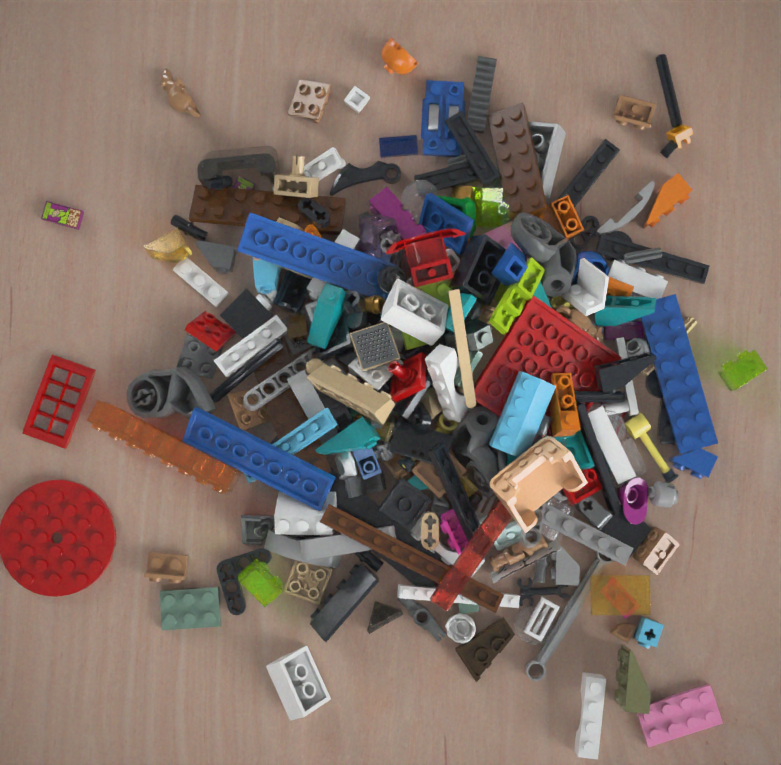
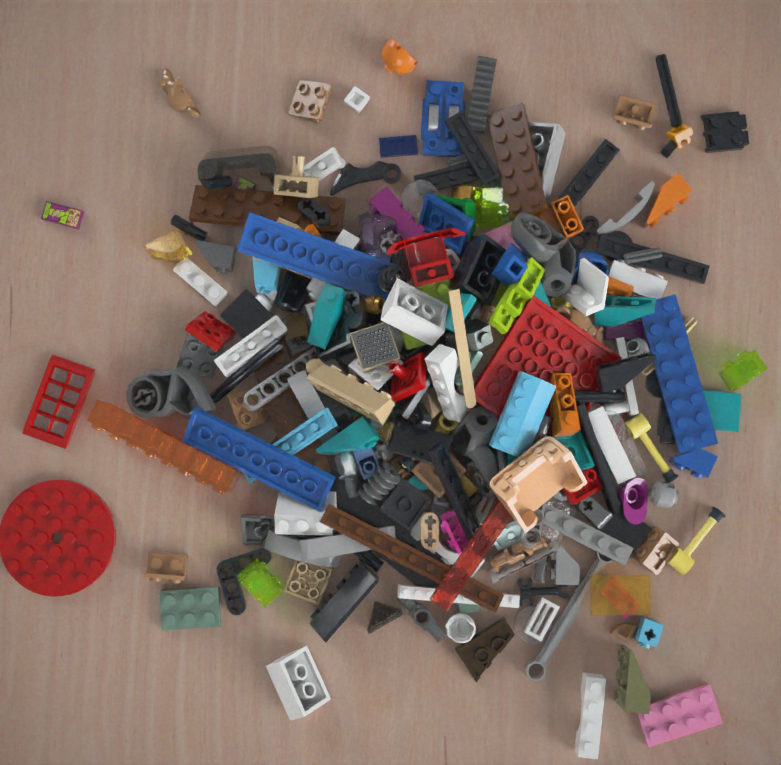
(380, 485): none -> dark grey piece
(681, 559): none -> light yellow piece
(724, 410): none -> teal tile
(725, 131): none -> black plate

